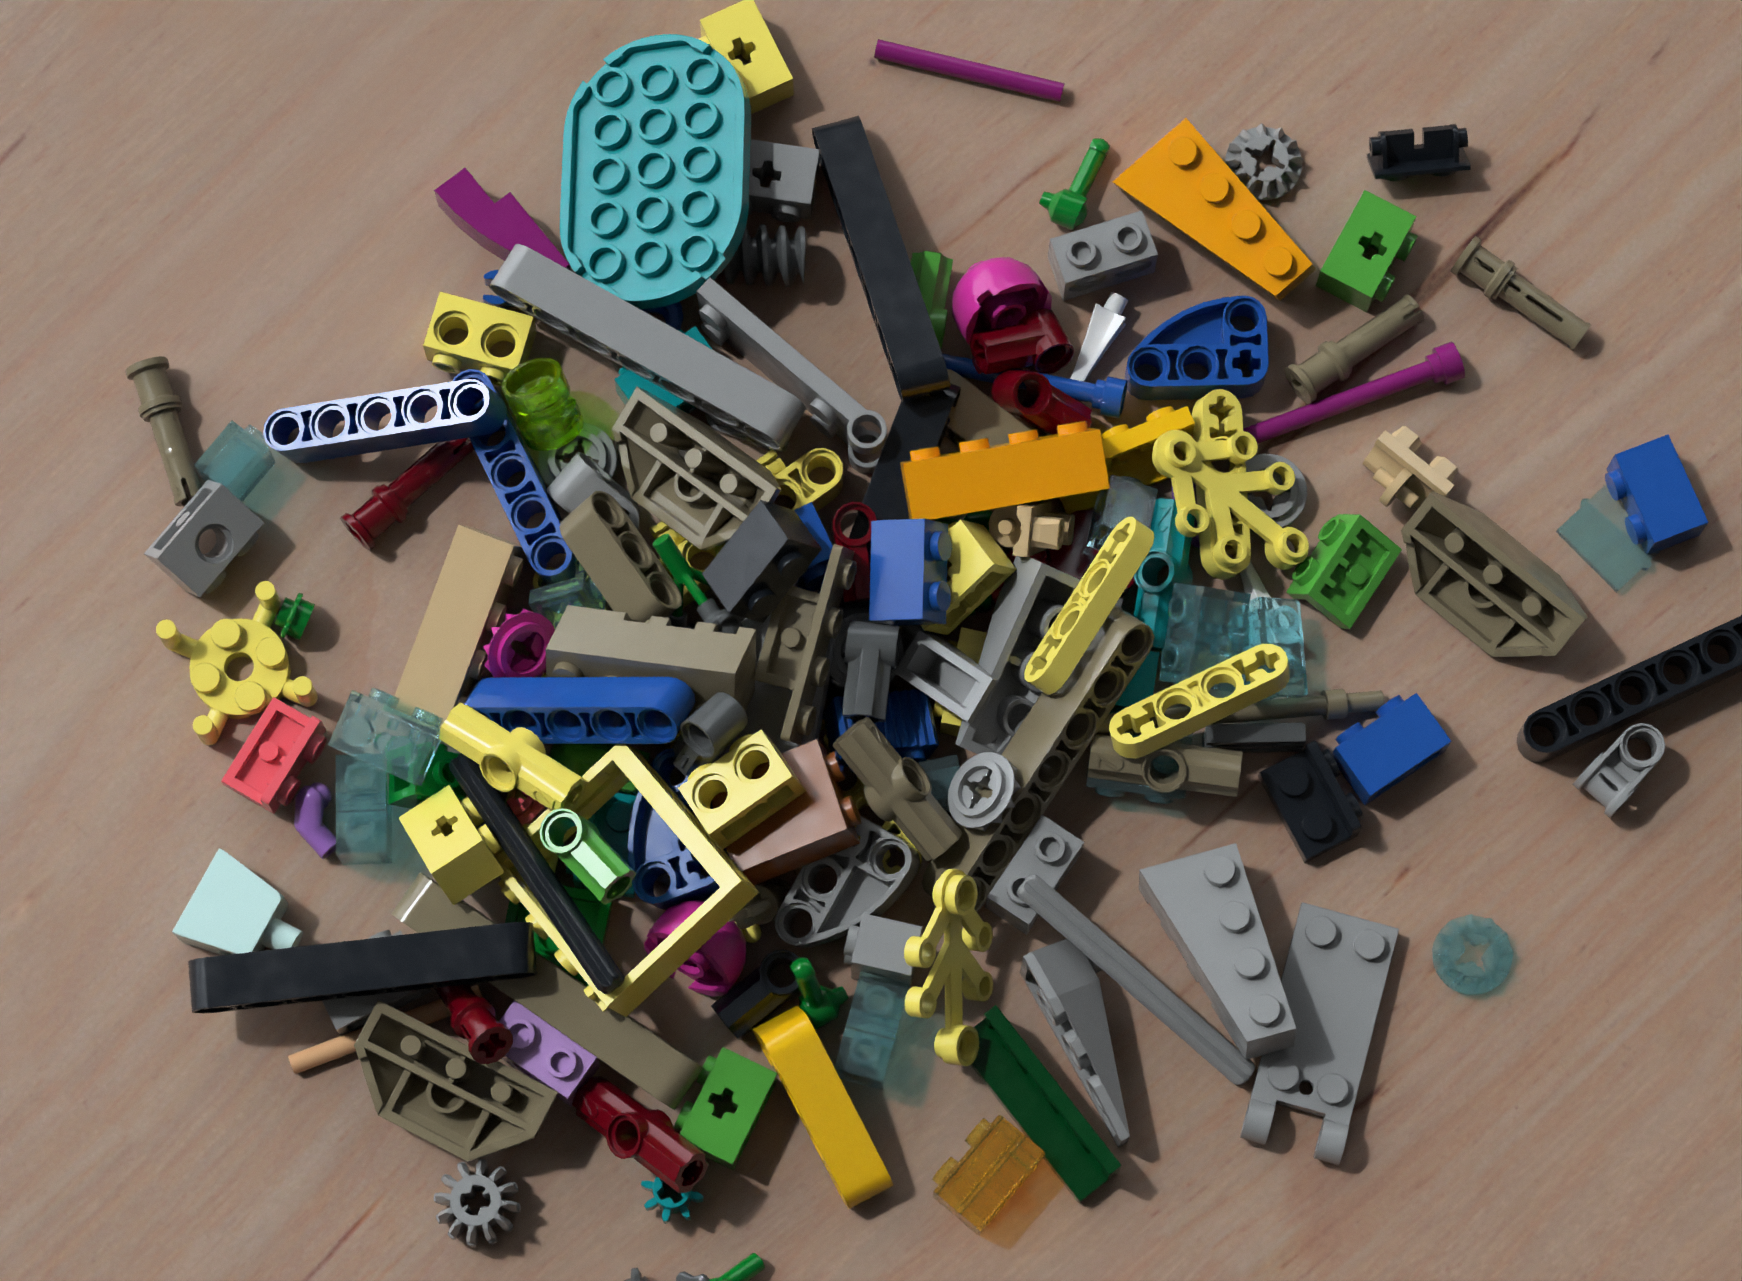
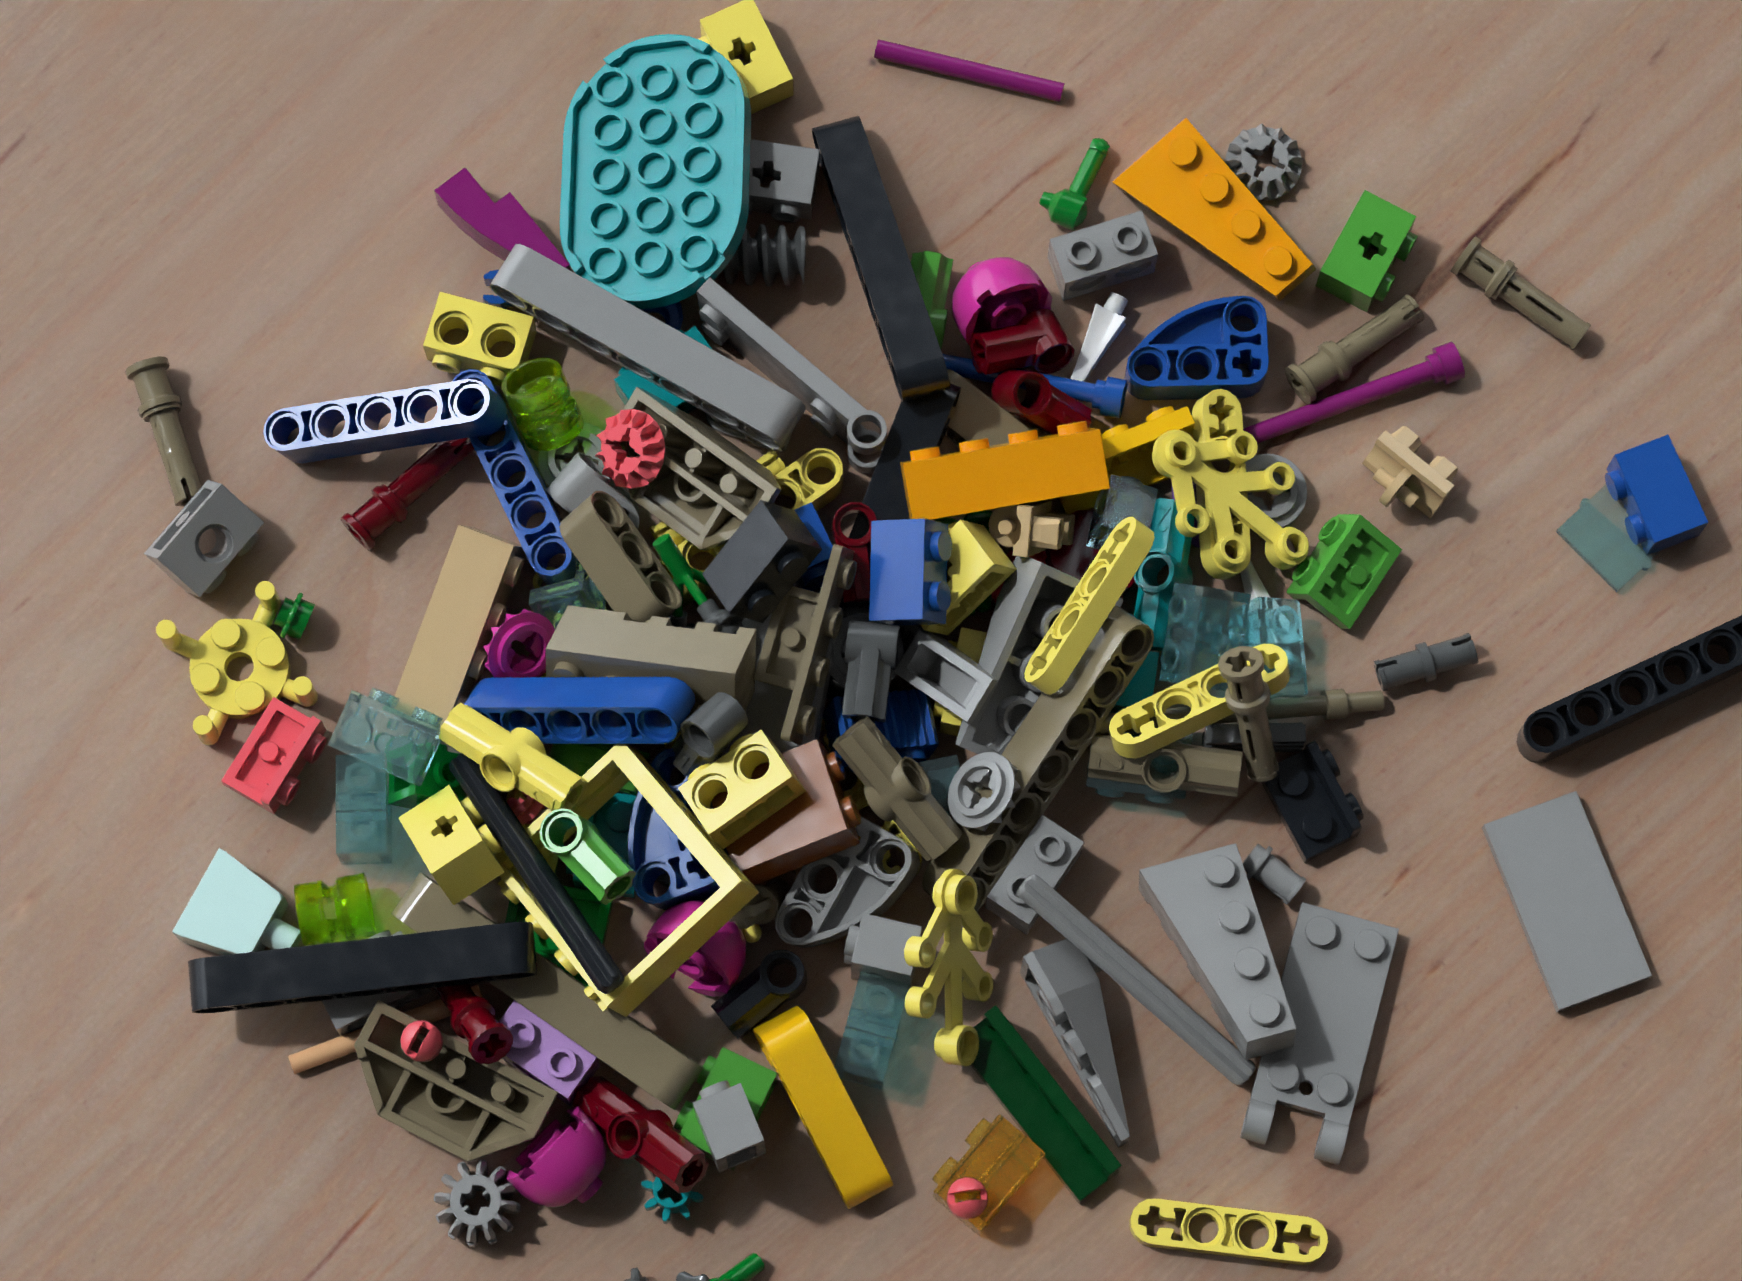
(236, 459): clear light blue brick -> none
(309, 818): medium lavender arm -> none
(352, 908): none -> clear neon green wheel
(430, 1045): none -> coral hinge
(562, 1162): none -> dark pink cylinder
(644, 437): none -> coral gear
(728, 1125): none -> light grey brick
(816, 1001): green piece -> none
(970, 1208): none -> coral hinge
(1228, 1225): none -> light yellow beam
(1248, 699): none -> dark tan pin
(1273, 873): none -> light grey pin
(1390, 747): blue brick -> none
(1425, 662): none -> dark grey pin
(1440, 154): black hinge -> none
(1469, 977): clear light blue gear -> none
(1487, 582): dark tan wedge -> none
(1566, 901): none -> light grey tile
(1616, 773): light grey piece -> none

